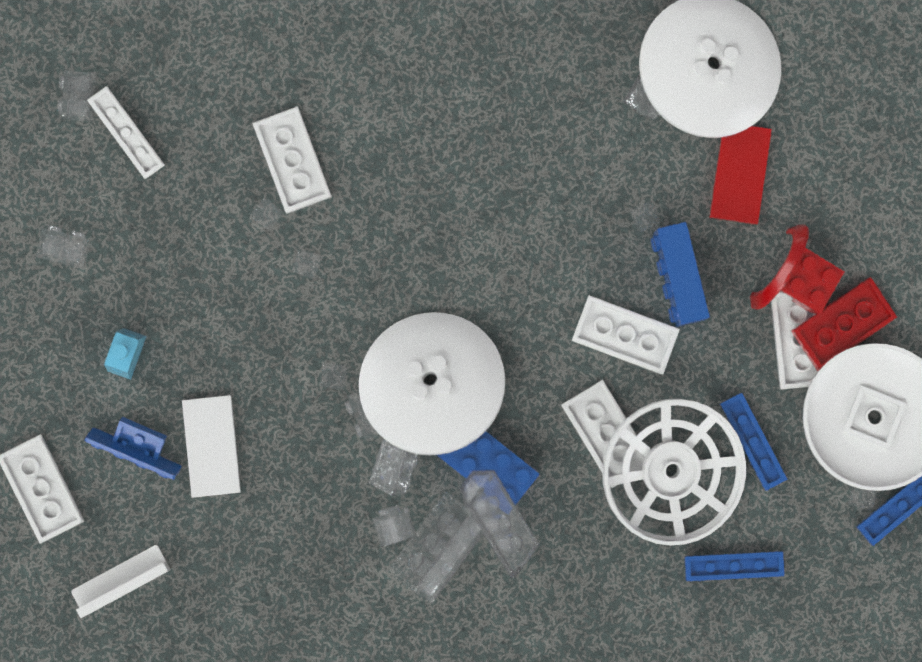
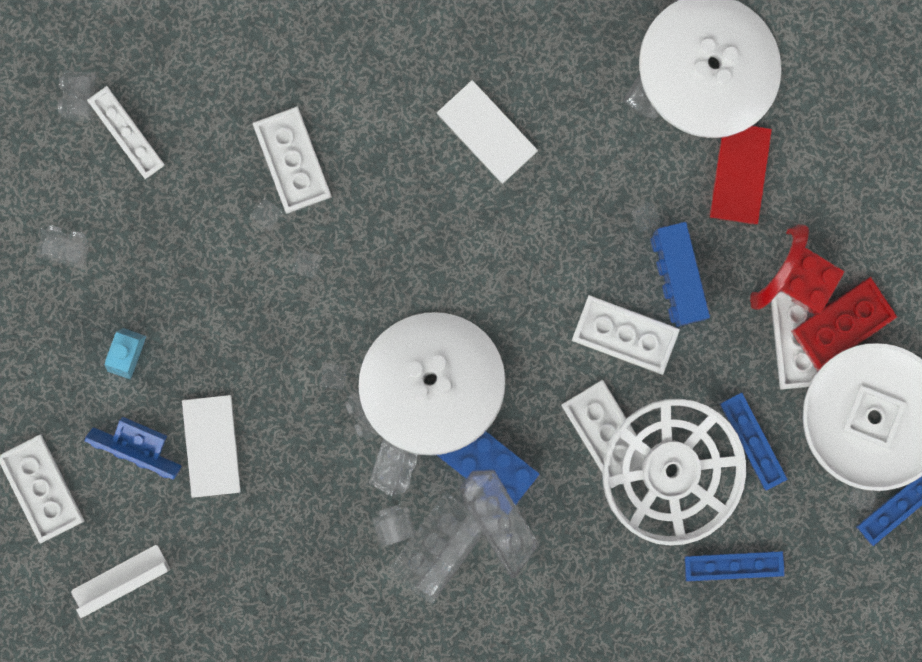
(487, 132): none -> white tile

